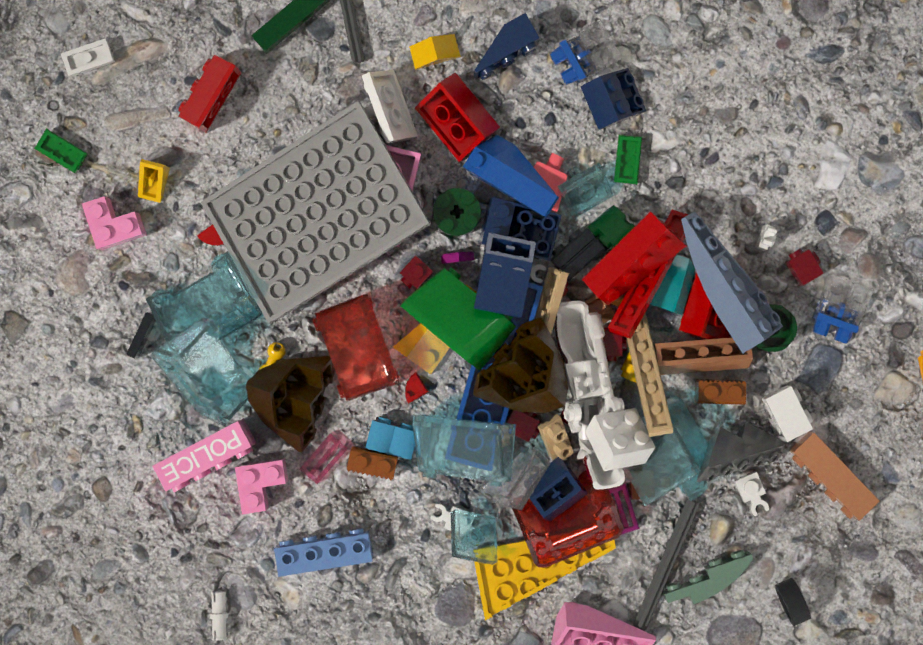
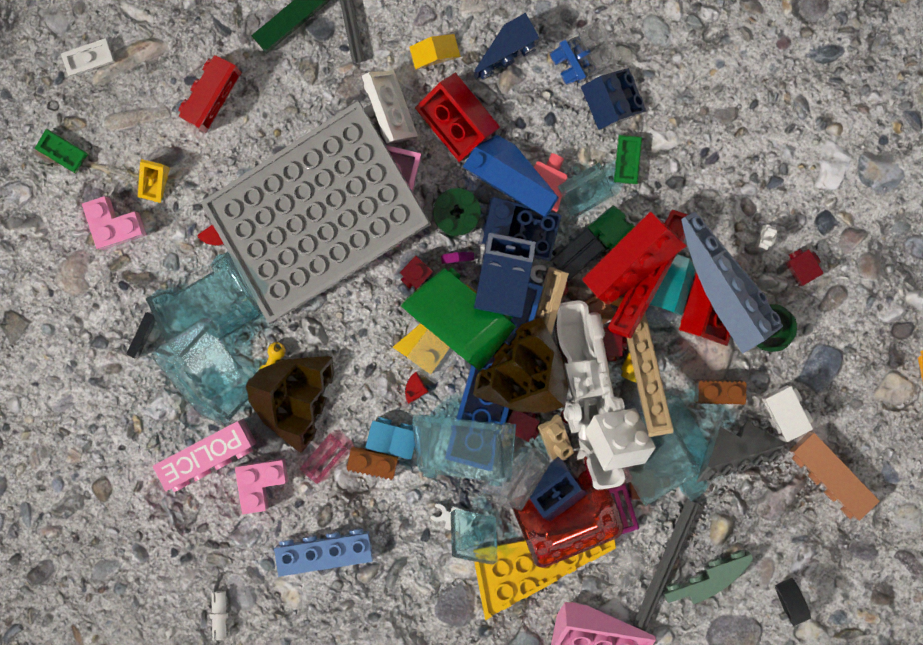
(356, 347): clear red windscreen -> none
(701, 356): nougat brick -> none
(750, 490): white plate -> none
(841, 306): clear hips -> none

